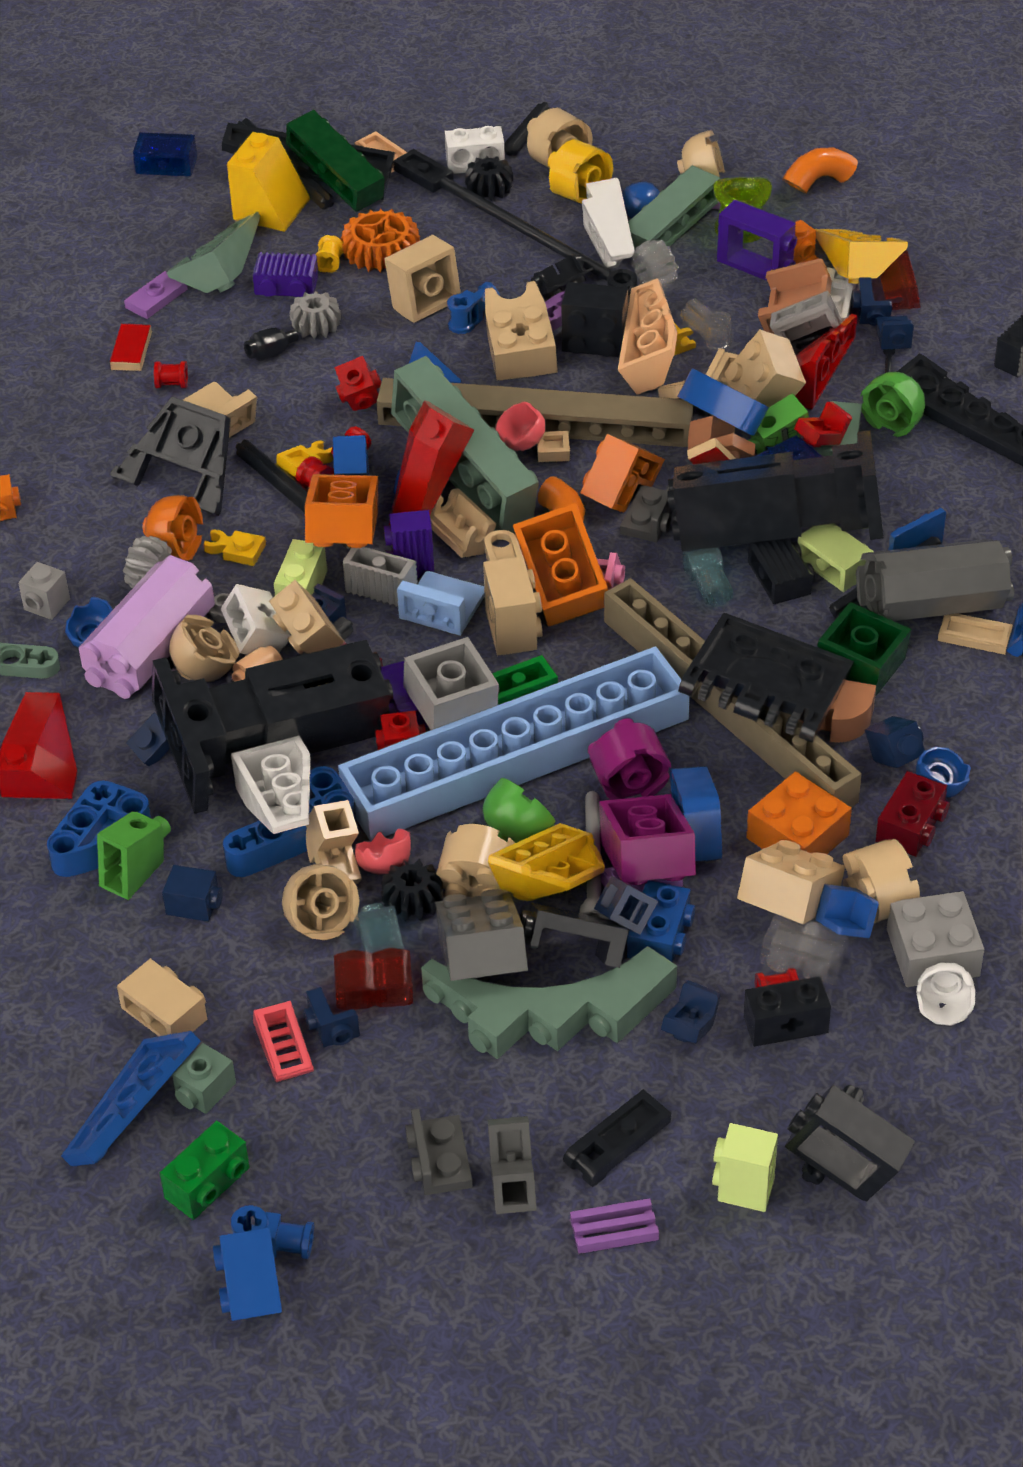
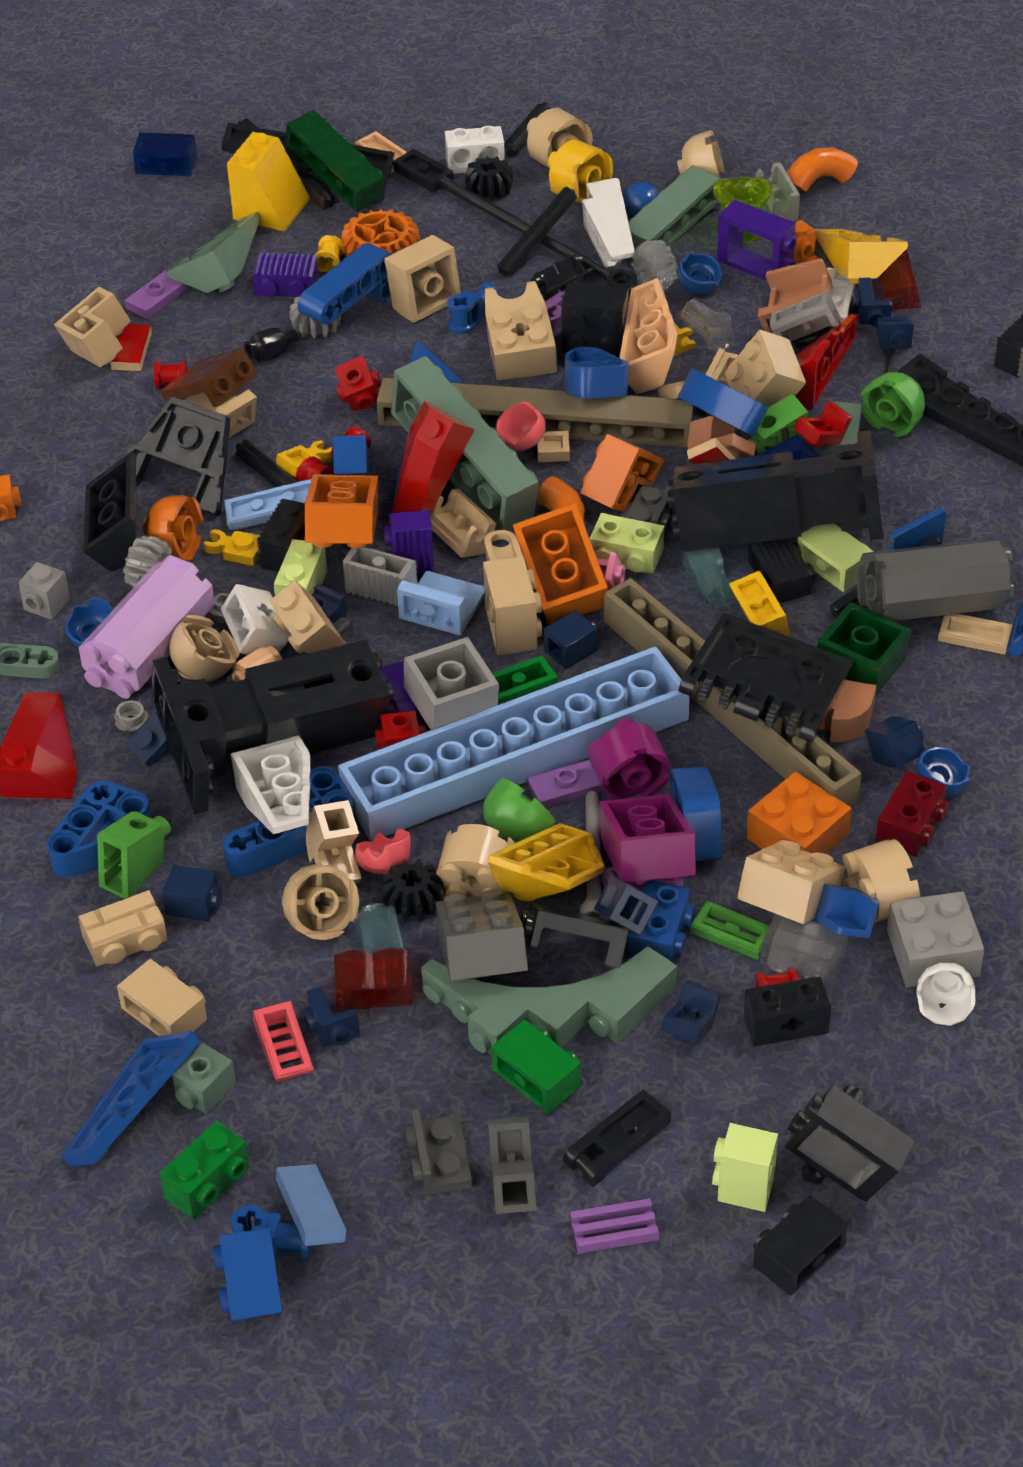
(93, 327): none -> tan brick
(111, 514): none -> black slope
(123, 929): none -> tan brick
(130, 715): none -> light grey plate
(215, 376): none -> reddish brown panel
(258, 506): none -> light blue tile
(283, 526): none -> black brick
(310, 1205): none -> medium blue tile
(346, 284): none -> blue beam
(536, 1066): none -> green brick
(537, 232): none -> black axle
(564, 784): none -> medium lavender plate
(571, 639): none -> dark blue brick
(595, 374): none -> blue beam
(635, 542): none -> yellowish green brick
(699, 274): none -> blue hair
(729, 933): none -> bright green tile
(760, 603): none -> yellow hinge
(784, 196): none -> light grey hinge
(799, 1244): none -> black brick

